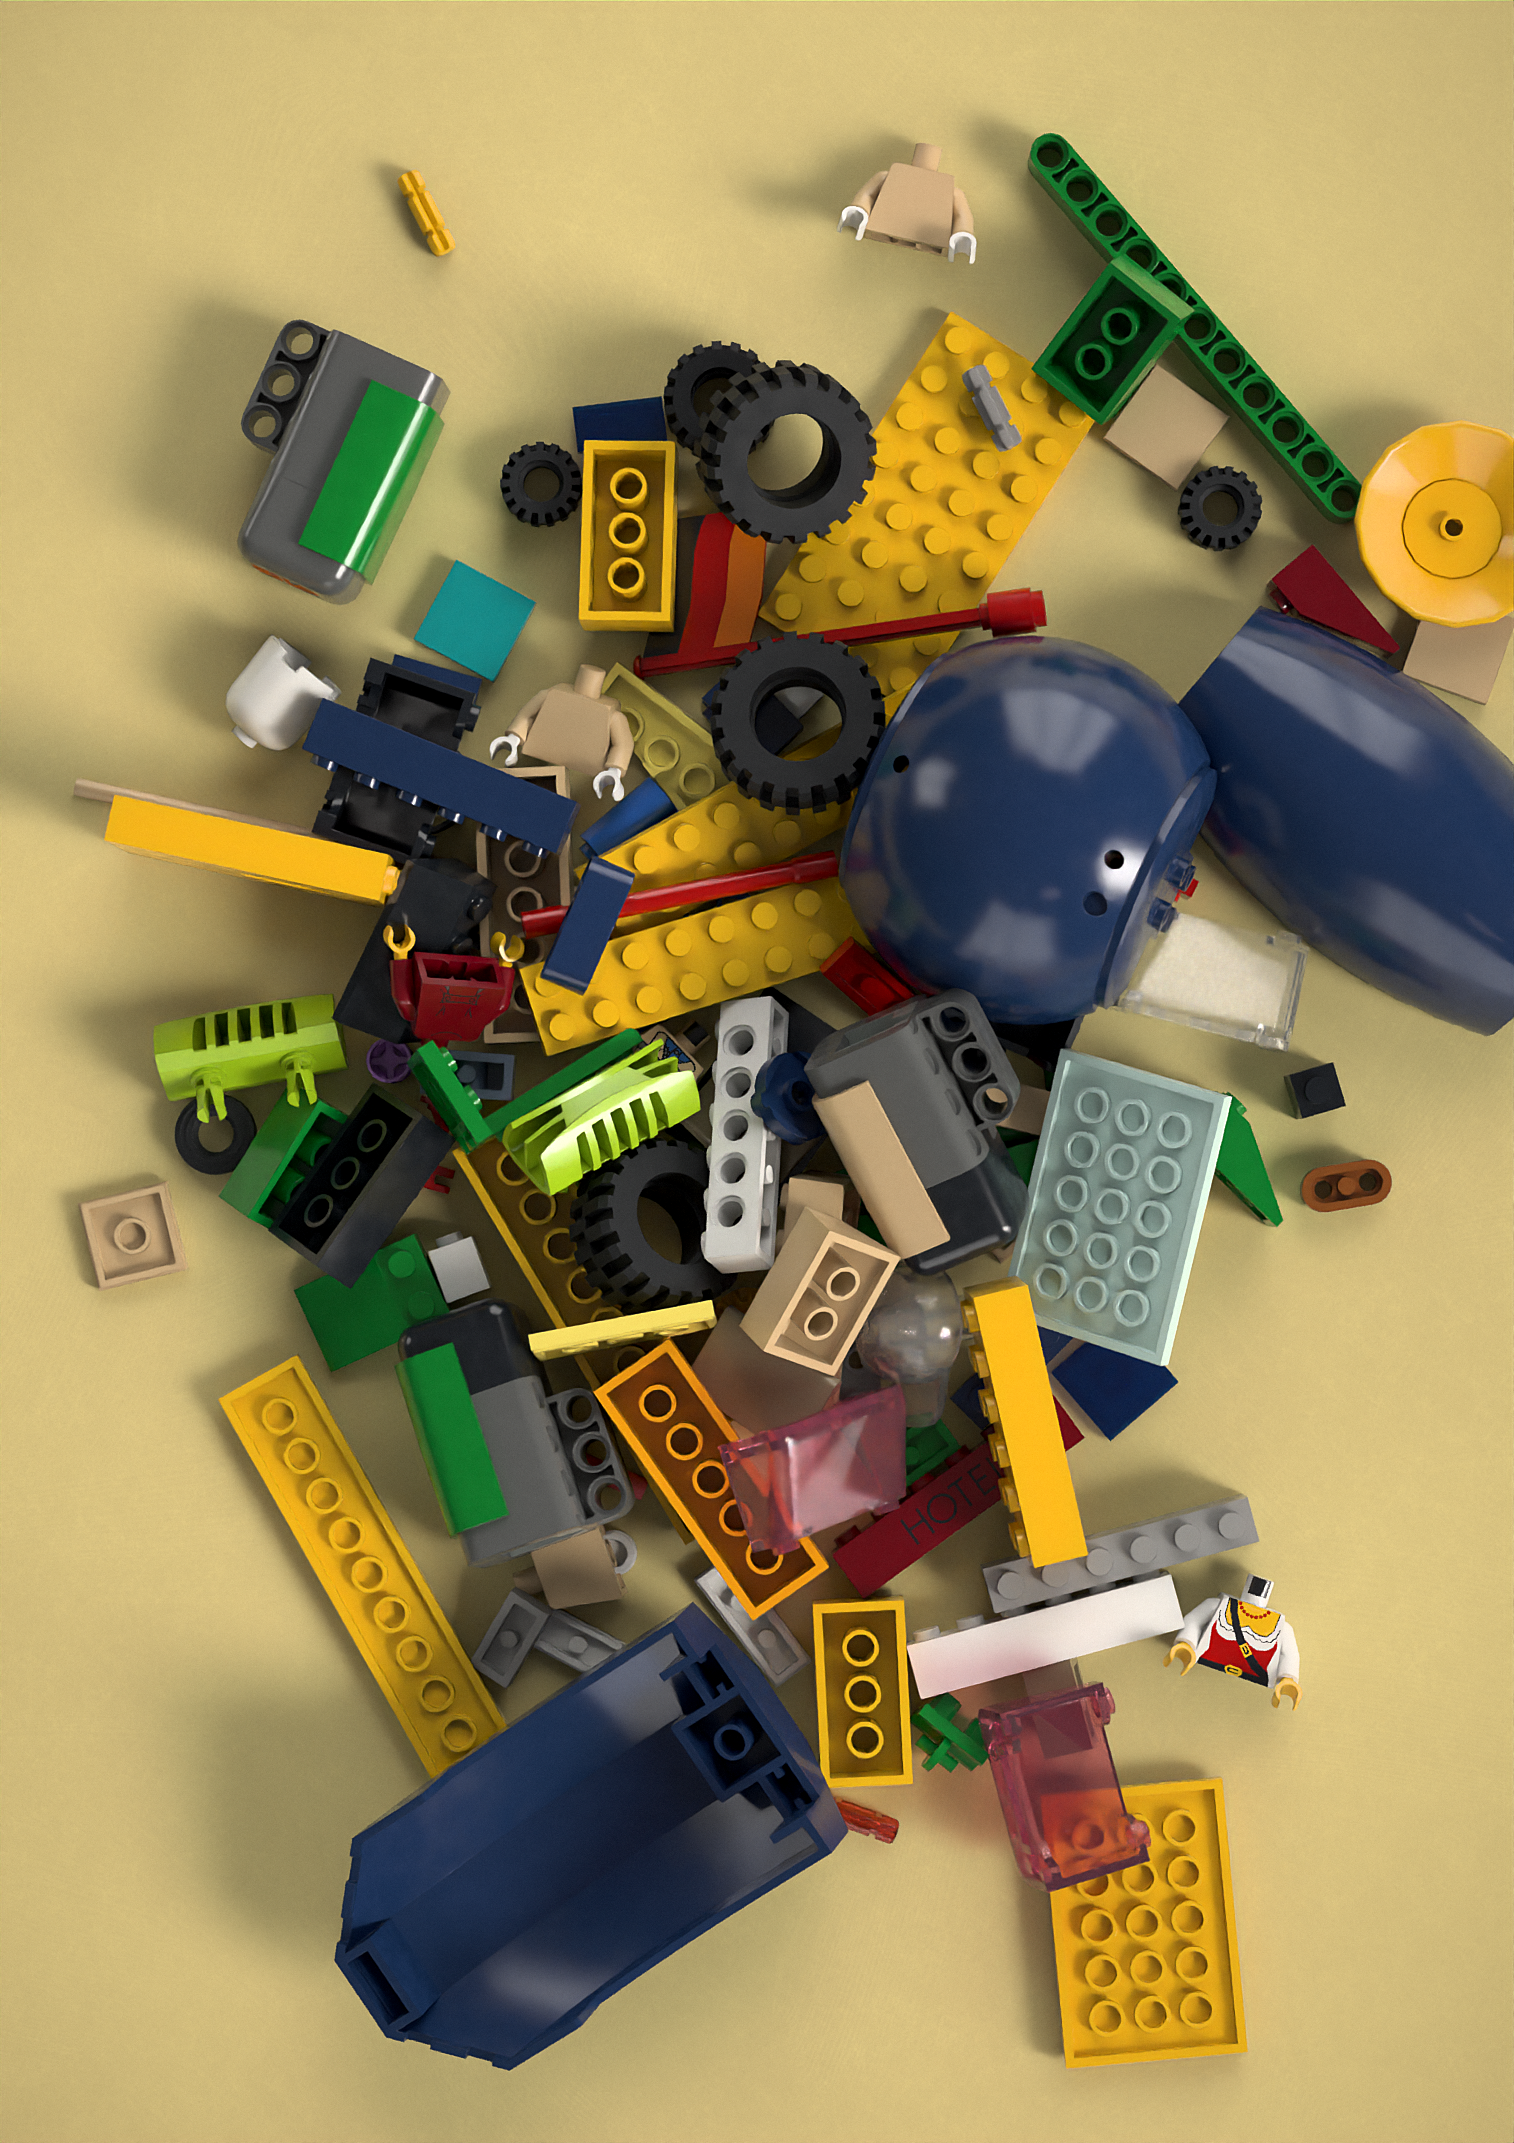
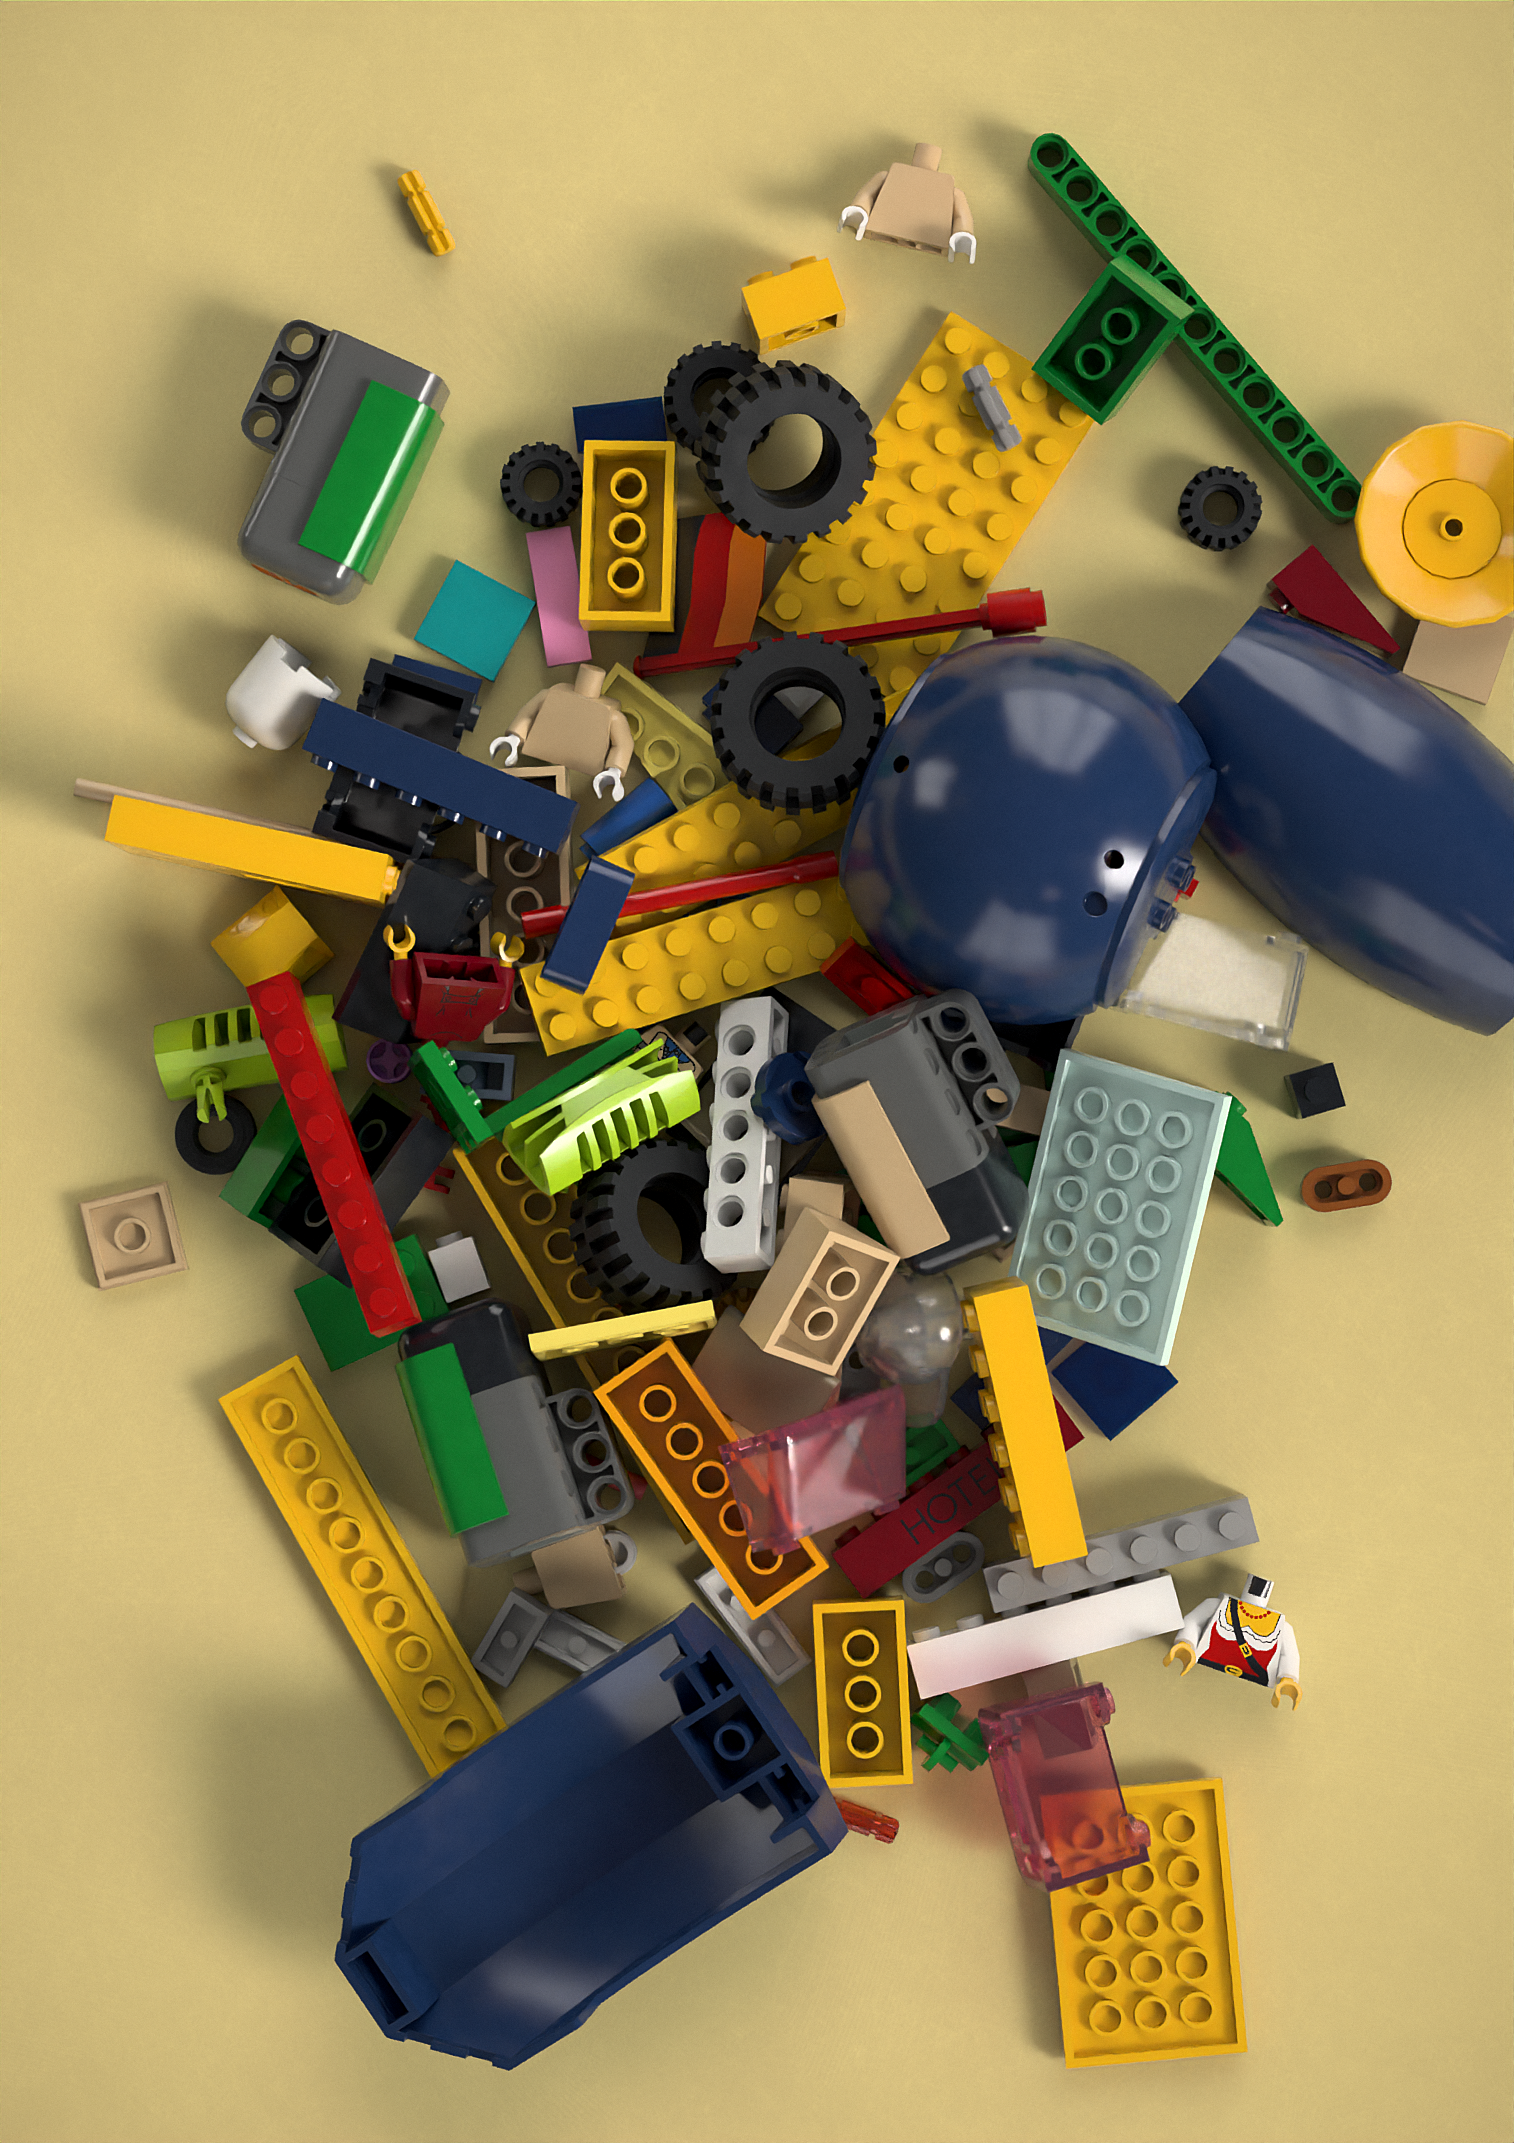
(272, 941): none -> yellow slope
(333, 1154): none -> red brick
(558, 596): none -> bright pink tile
(793, 304): none -> yellow brick
(945, 1570): none -> dark grey plate
(1166, 427): tan tile -> none

